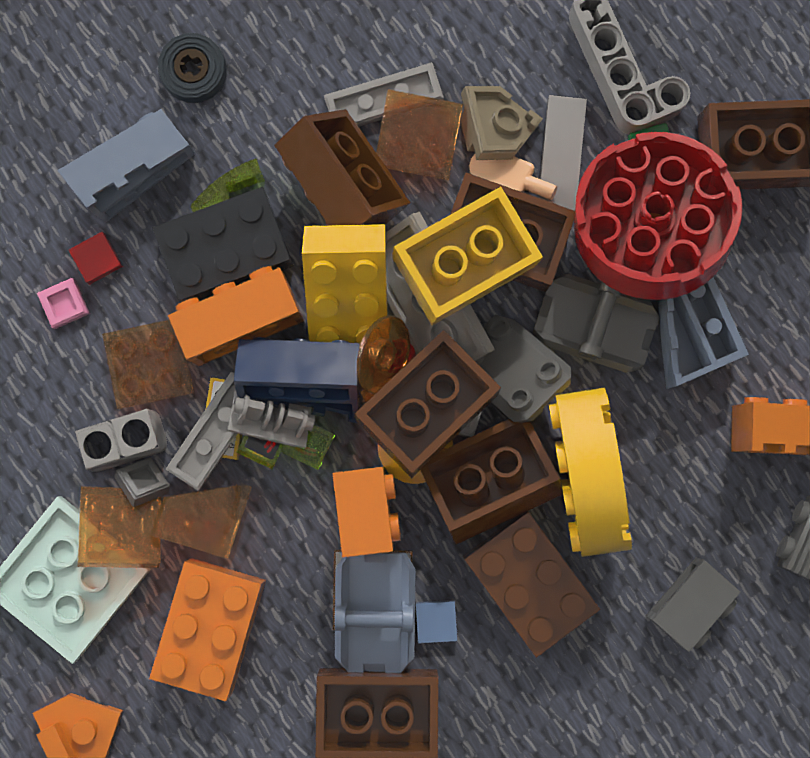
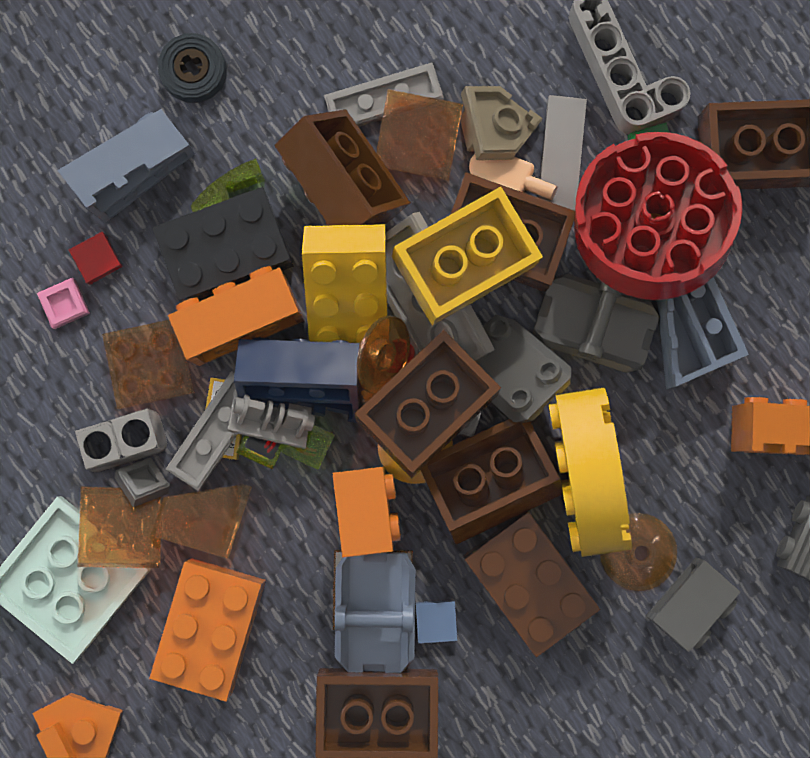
(660, 559): none -> clear orange dish

